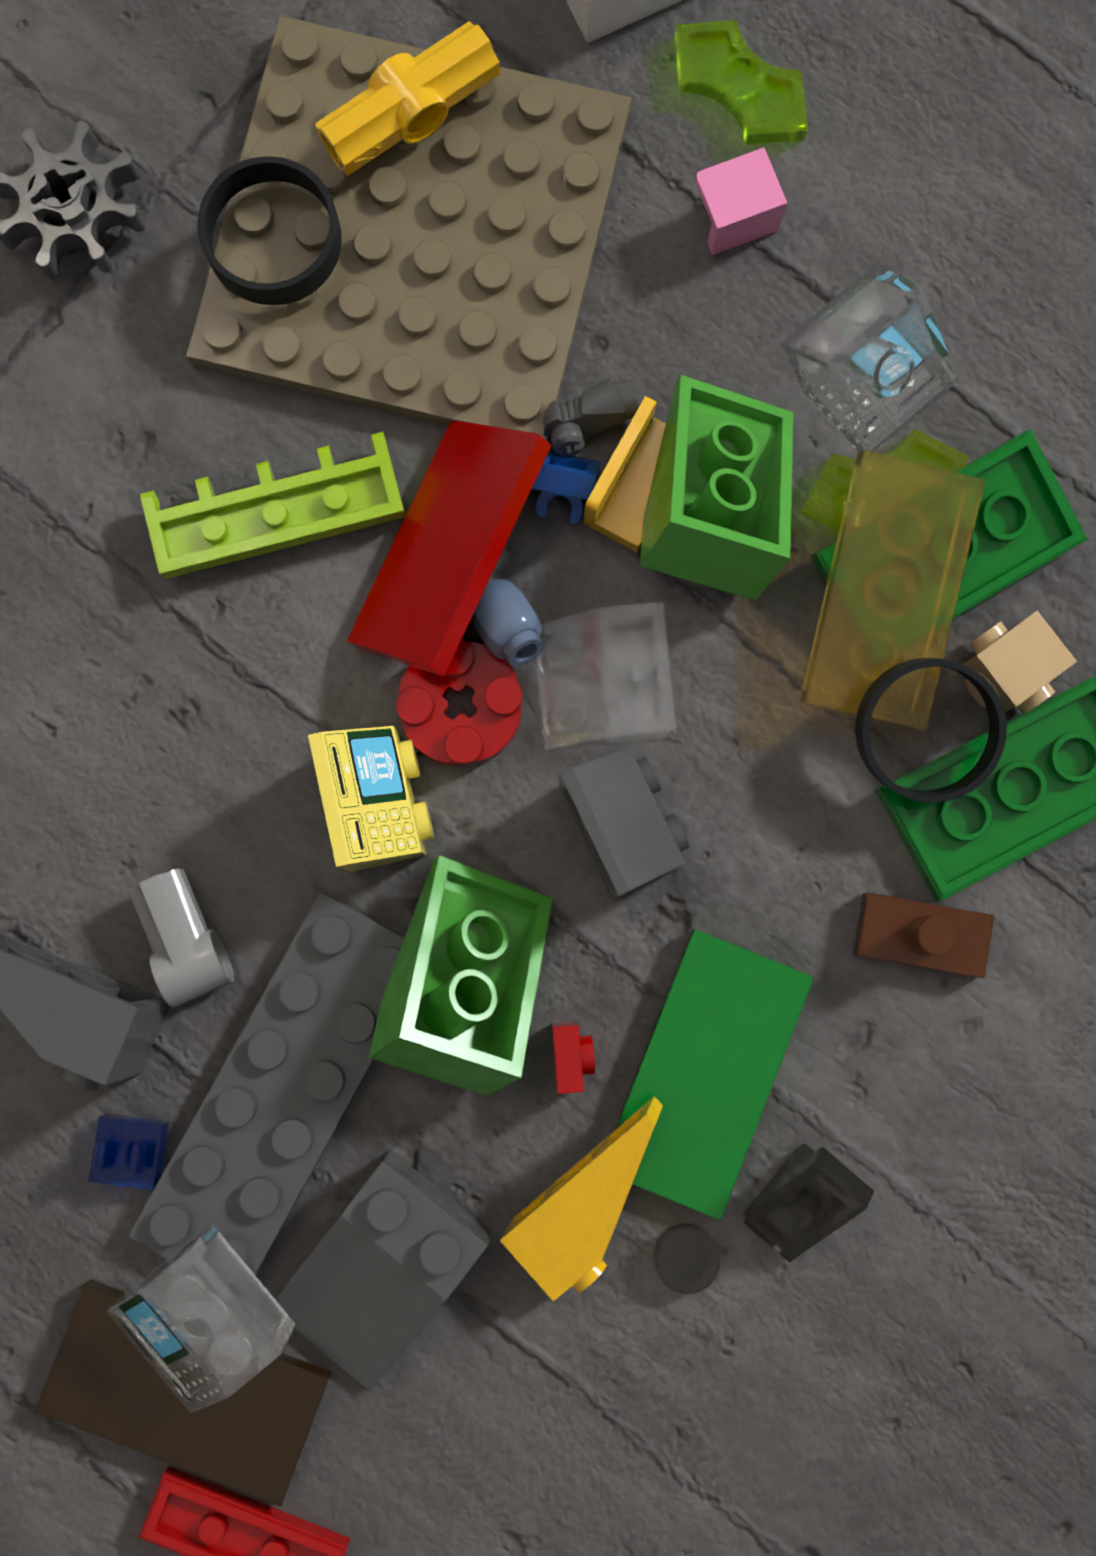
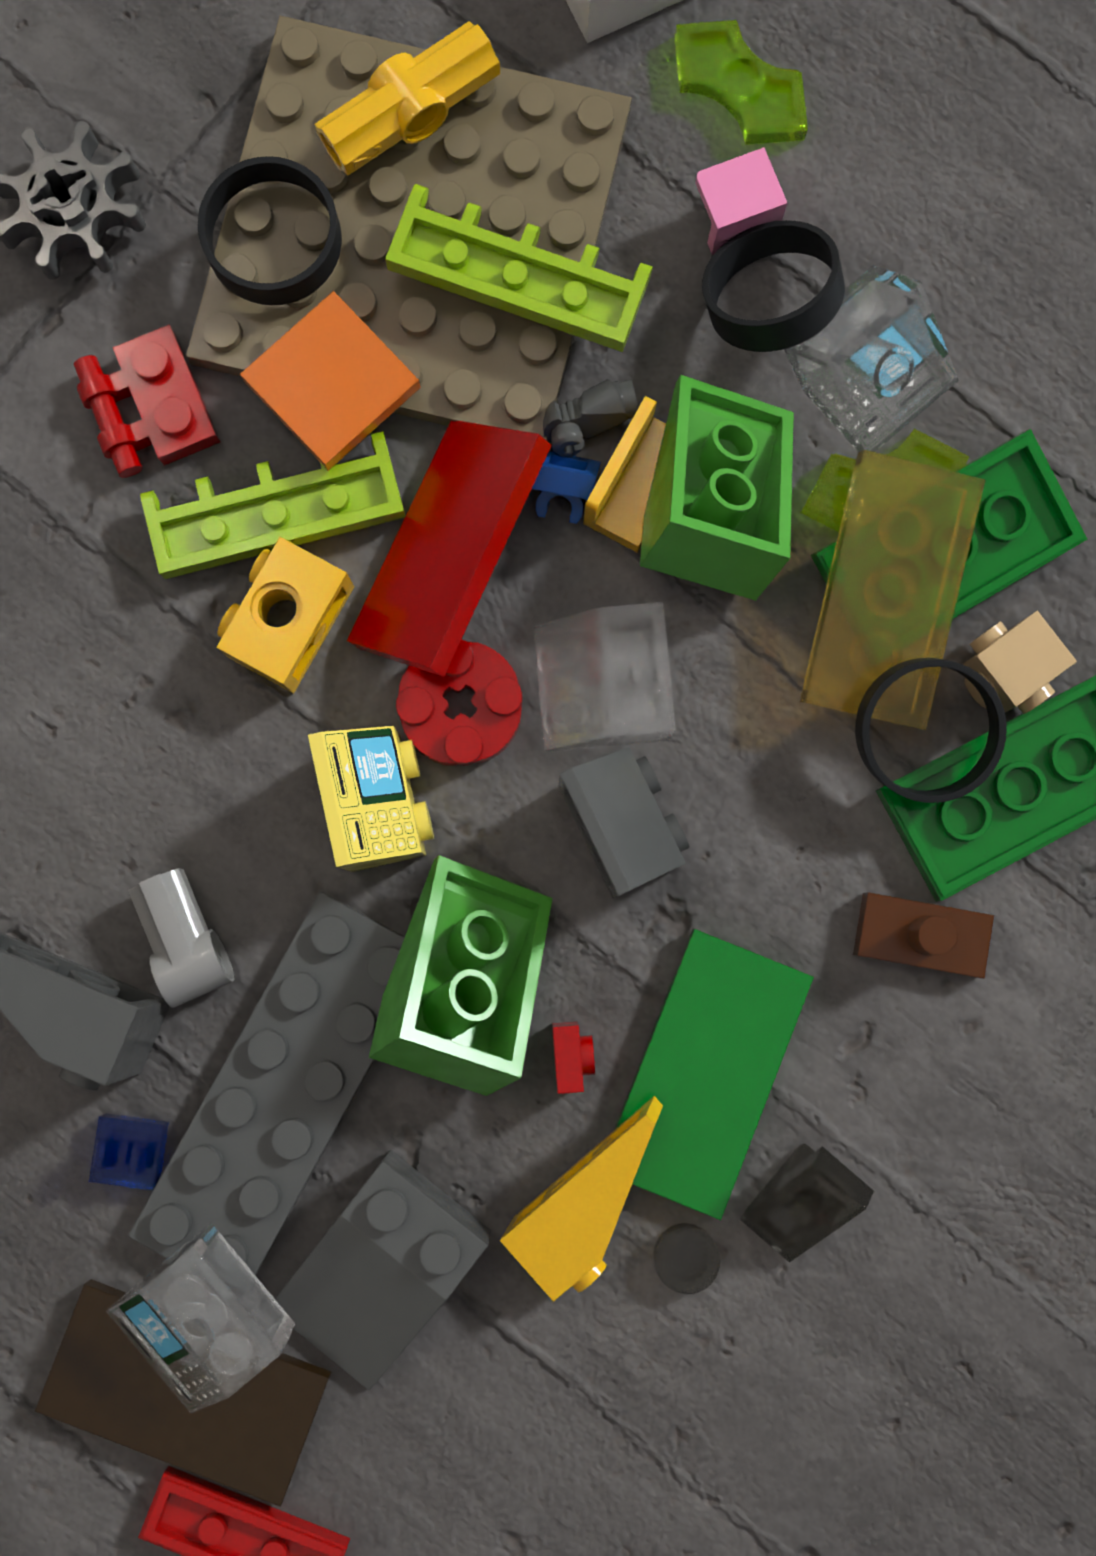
(164, 394): none -> red plate
(288, 650): none -> yellow brick
(330, 380): none -> orange tile
(508, 623): sand blue plant -> none
(515, 273): none -> lime hinge
(758, 243): none -> black tyre

